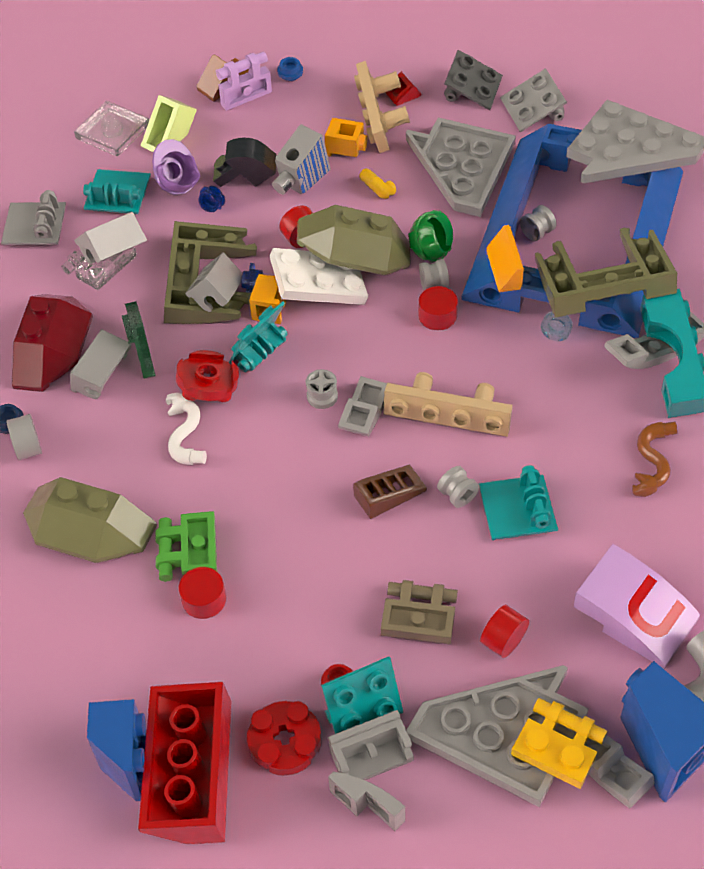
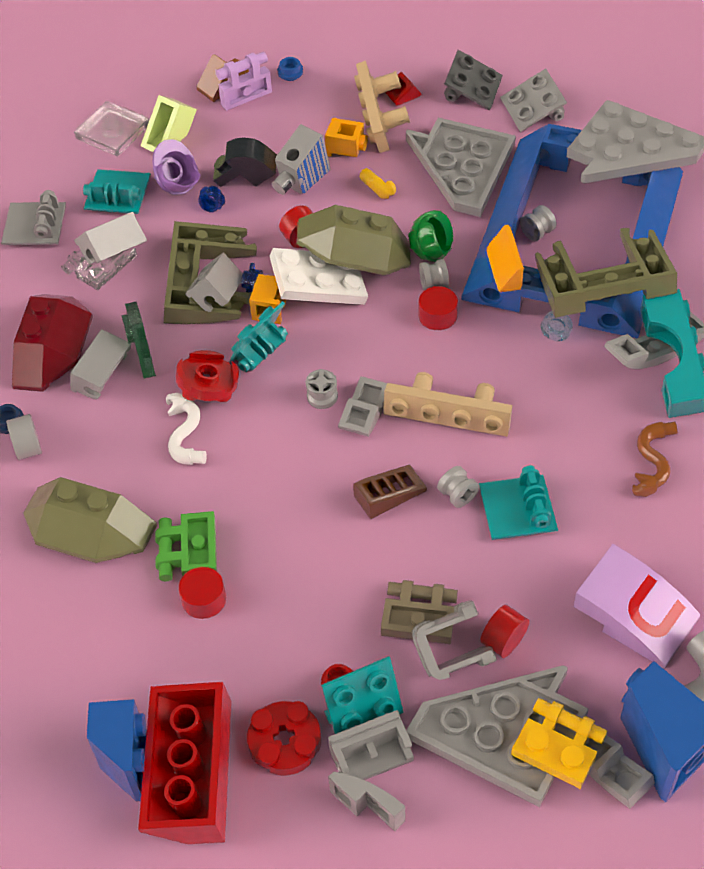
(480, 656): none -> light grey piece

